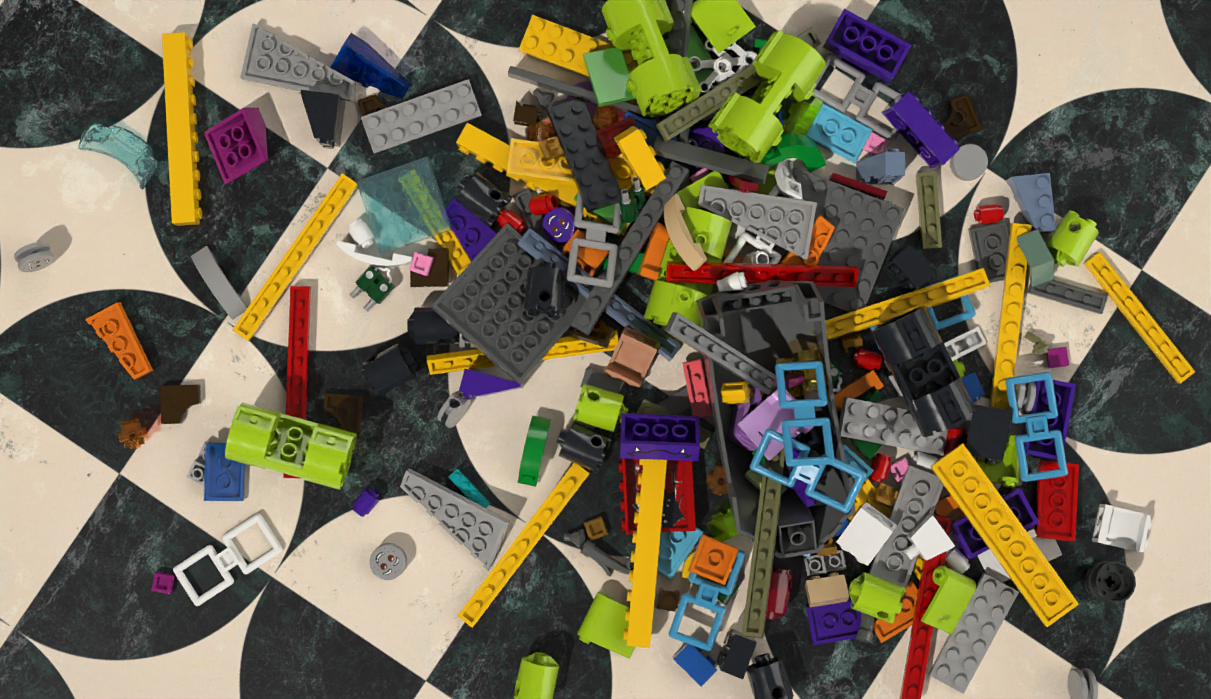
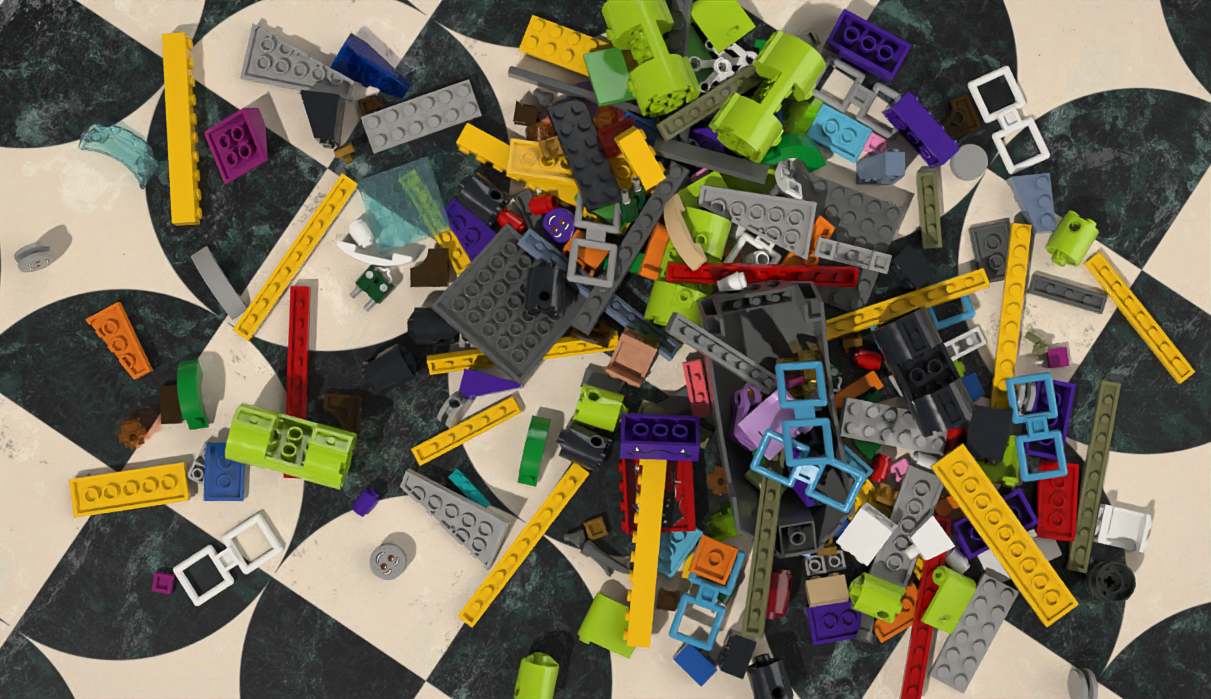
(129, 489): none -> yellow plate
(190, 394): none -> green arch
(344, 151): none -> pearl gold tile
(421, 263): bright pink tile -> none
(466, 430): none -> yellow tile
(735, 393): yellow piece -> none
(743, 185): dark red plate -> none
(852, 255): none -> light grey slope
(858, 186): dark red plate -> none
(988, 213): red brick -> none
(1008, 119): none -> white bar
(1037, 256): sand green panel -> none
(1093, 475): none -> olive plate

